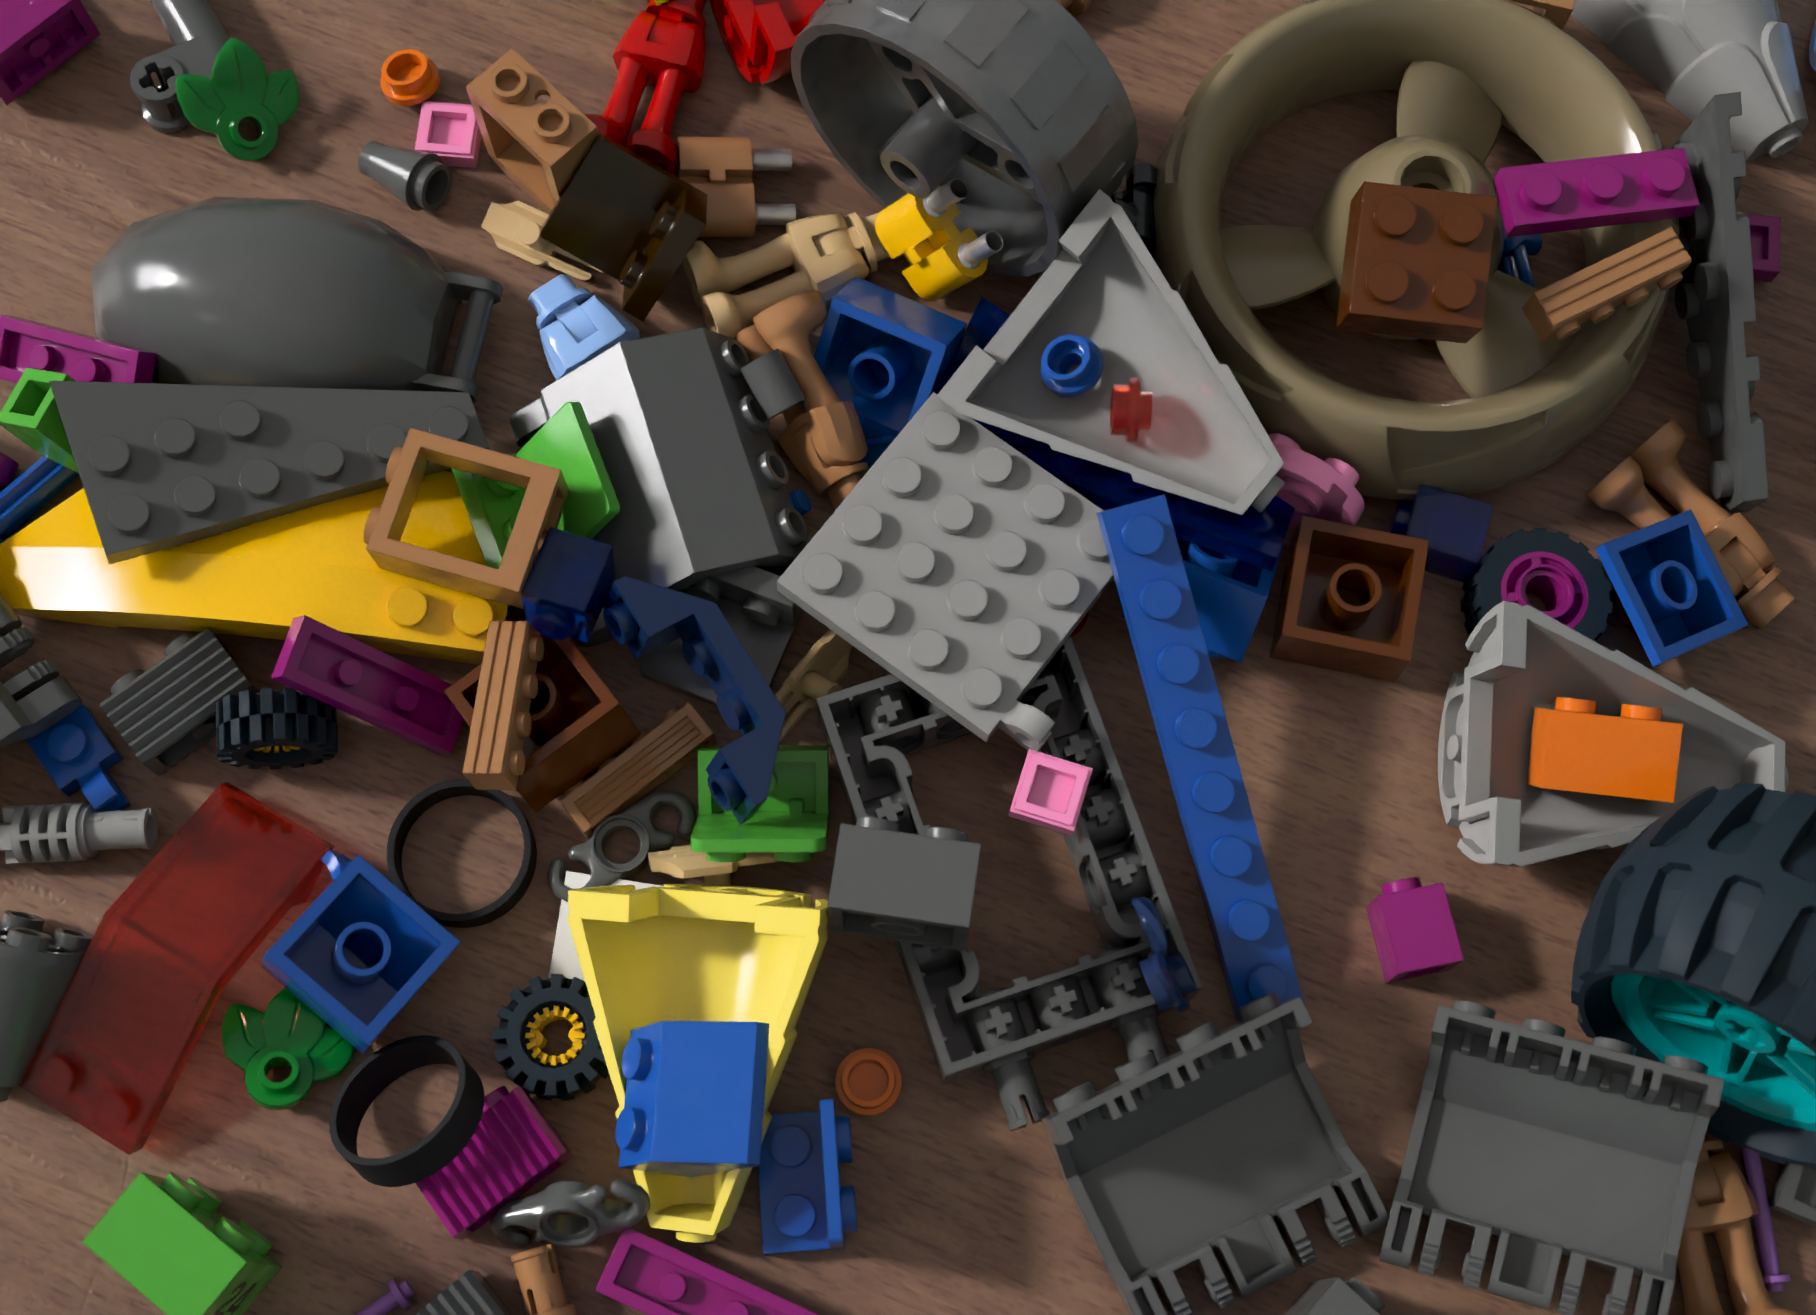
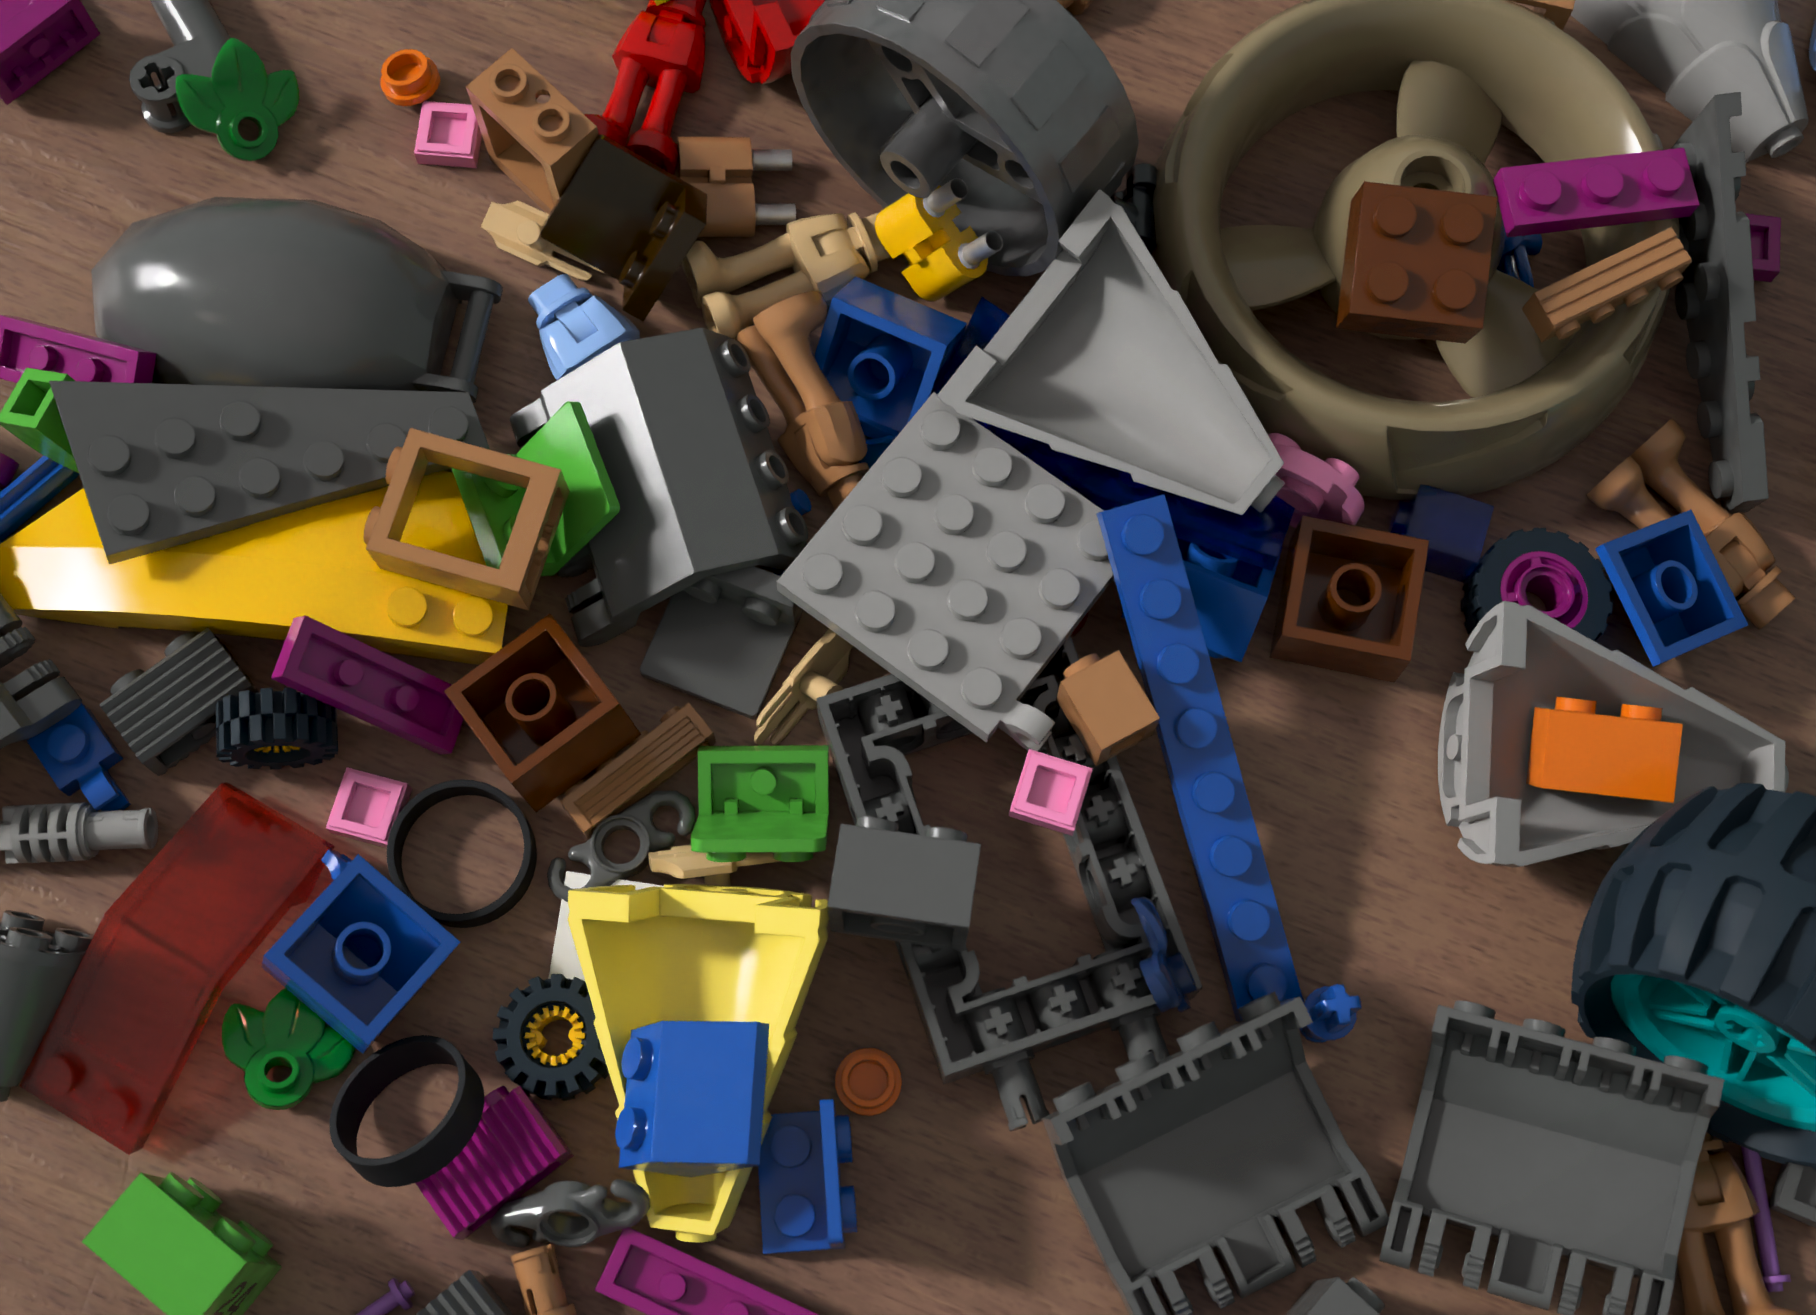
(367, 807): none -> bright pink tile
(408, 174): dark grey cone -> none
(503, 706): medium nougat piece -> none
(568, 585): clear blue brick -> none
(654, 616): dark blue slope -> none
(773, 384): dark grey hinge -> none
(1064, 353): blue plate -> none
(1106, 705): none -> medium nougat brick
(1130, 409): clear red plate -> none
(1331, 1013): none -> blue axle
(1413, 930): magenta brick -> none

